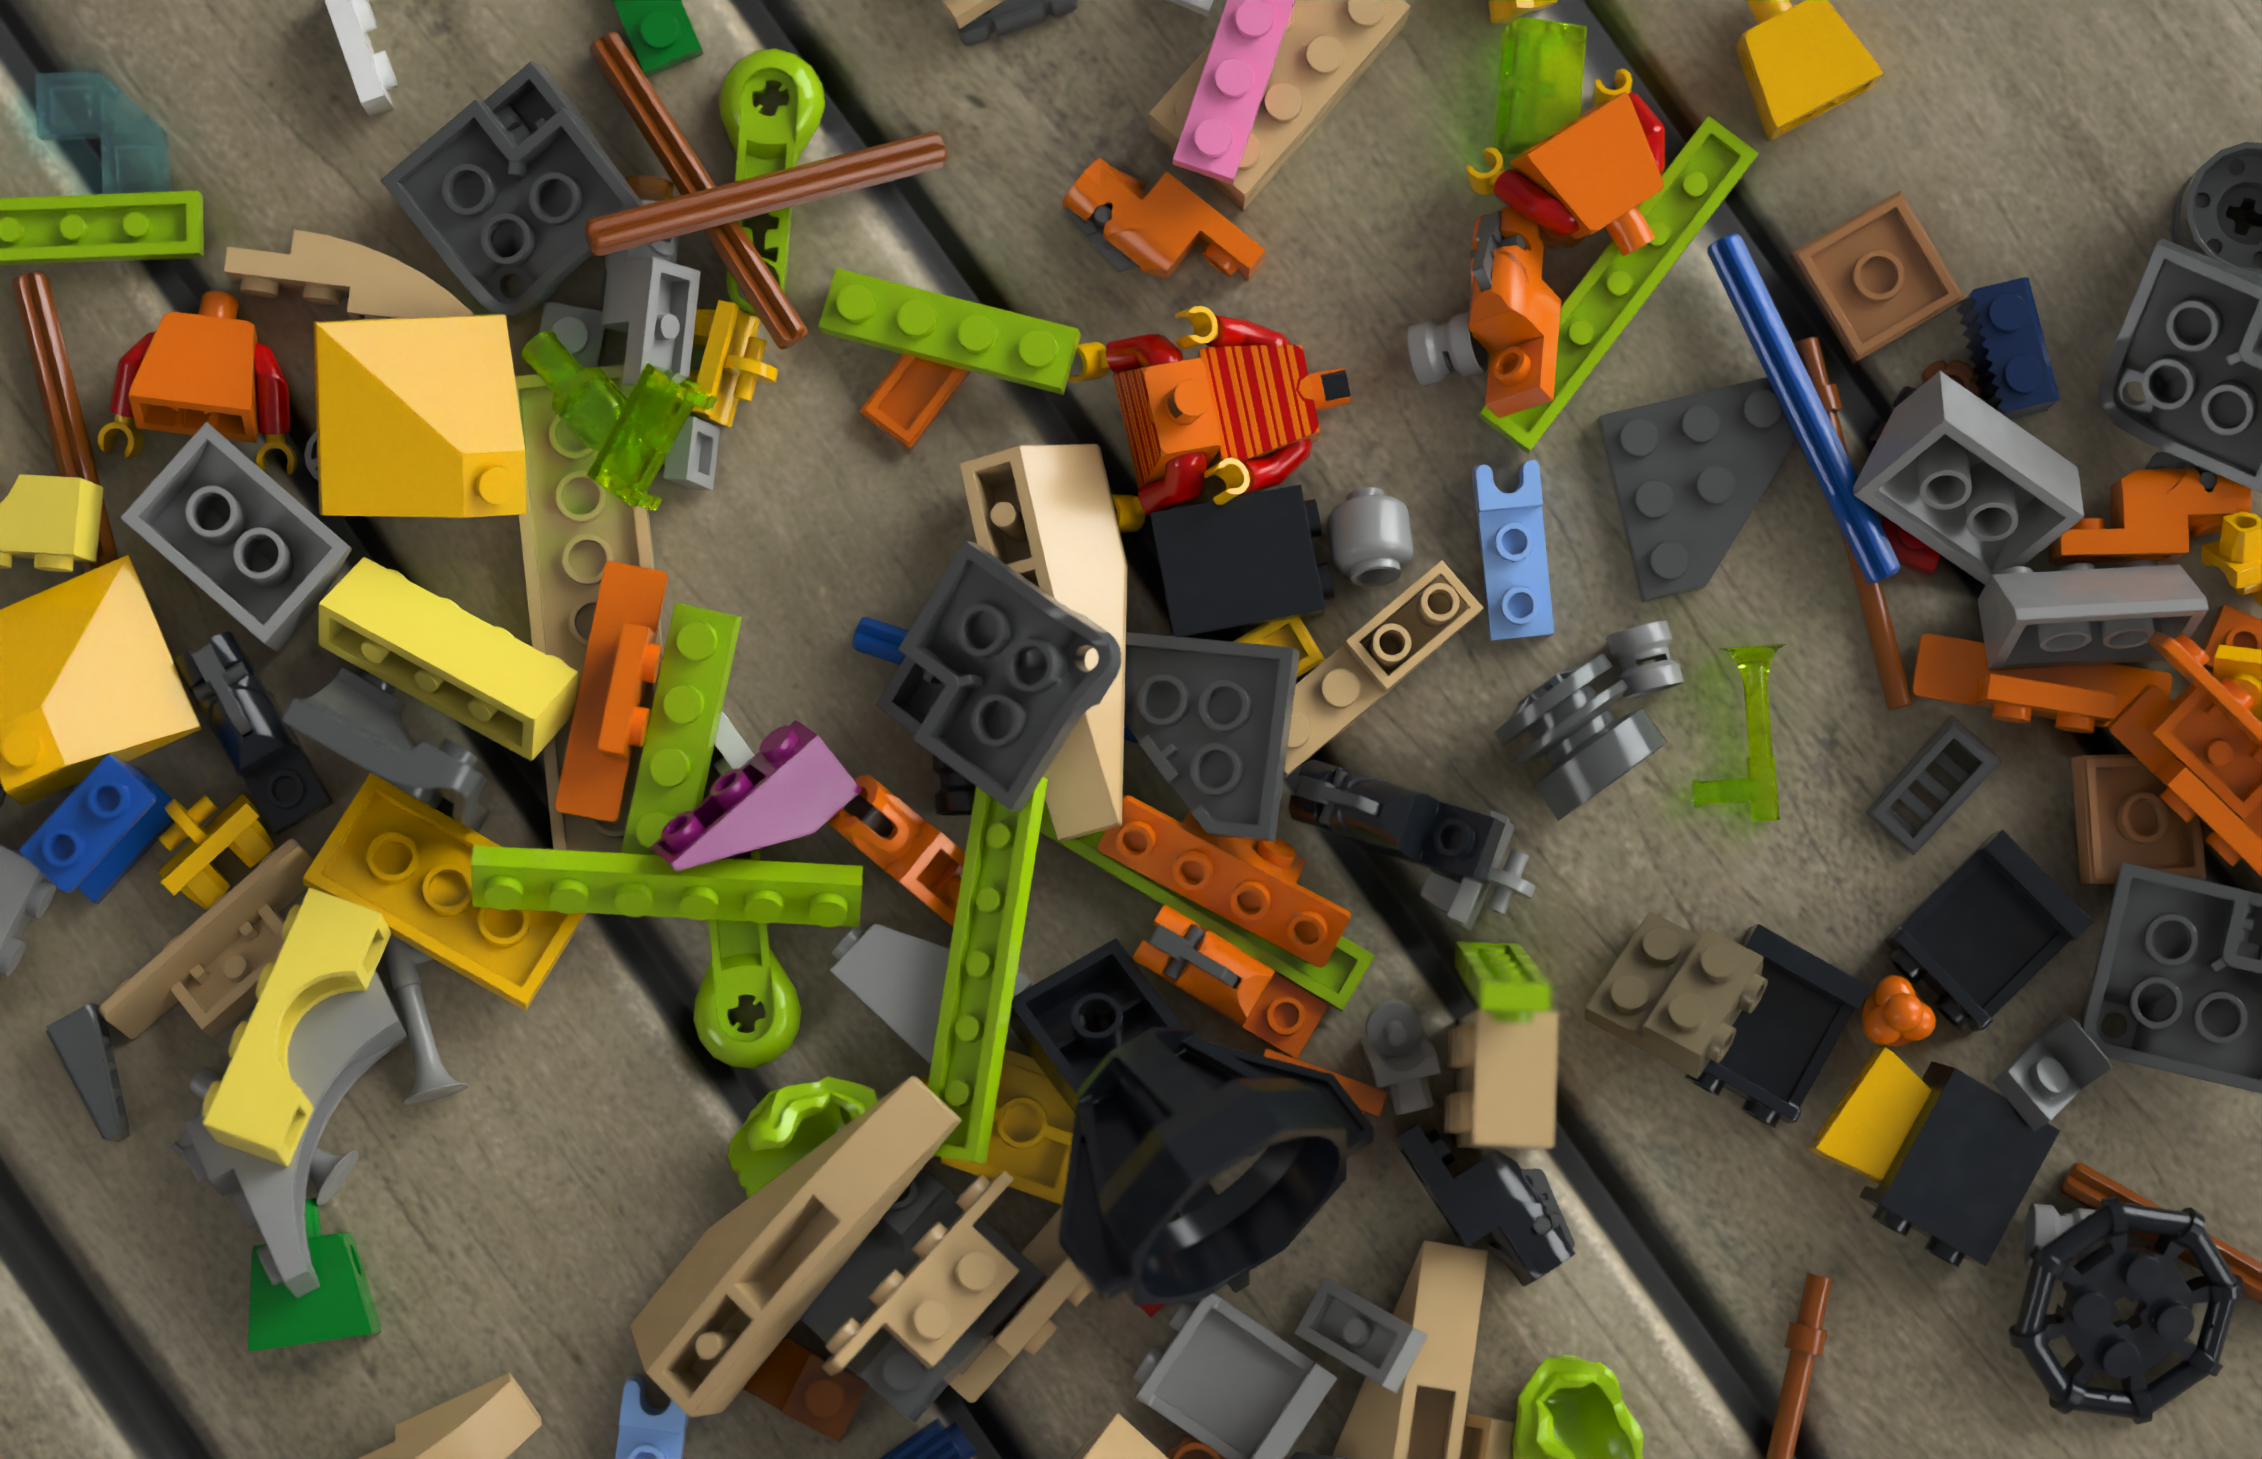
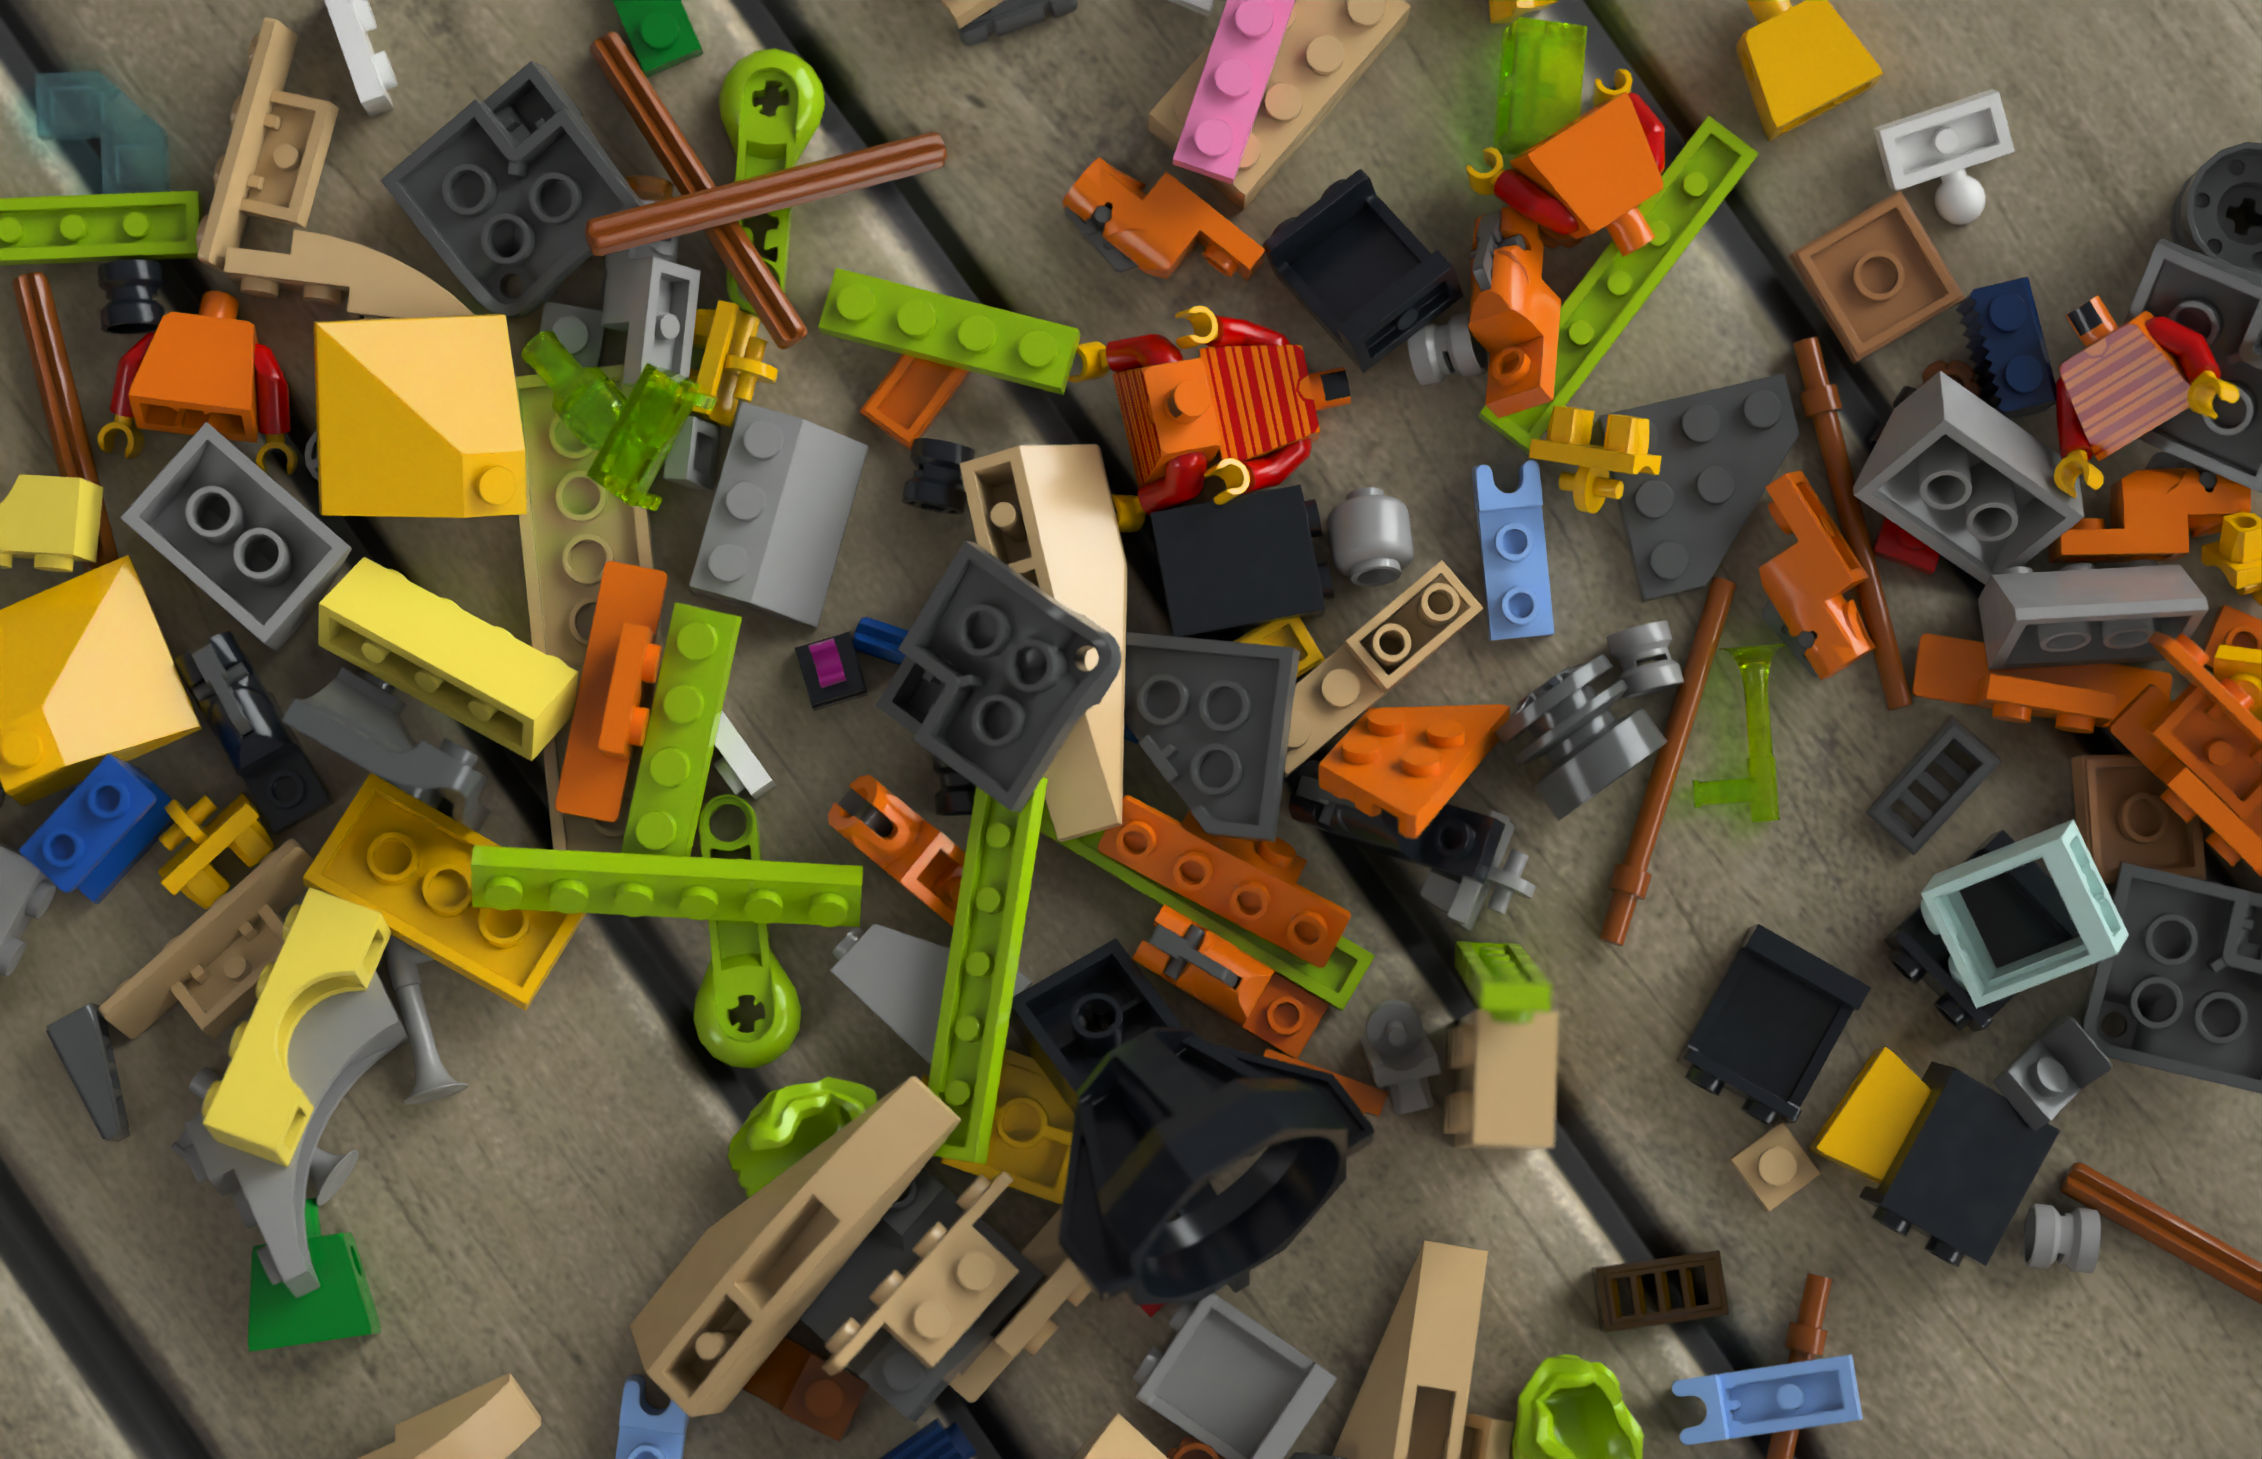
(130, 289): none -> black wheel
(272, 150): none -> tan bracket
(771, 799): slope -> none
(778, 516): none -> light grey slope
(831, 671): none -> black piece
(937, 481): none -> black wheel
(1361, 271): none -> black panel
(1361, 1334): light grey plate -> none
(1410, 759): none -> orange wing
(1494, 1200): black plate -> none
(1608, 1297): none -> dark brown slope
(1623, 452): none -> yellow hips
(1631, 877): none -> dark orange bar
(1678, 993): dark tan plate -> none
(1773, 1399): none -> light blue plate
(1774, 1166): none -> tan plate
(1802, 407): blue axle -> none
(1809, 583): none -> orange plate
(1896, 1013): orange piece -> none
(1943, 145): none -> white plate
(2080, 887): none -> light aqua window
(2127, 386): none -> torso
(2146, 1338): black plate -> none

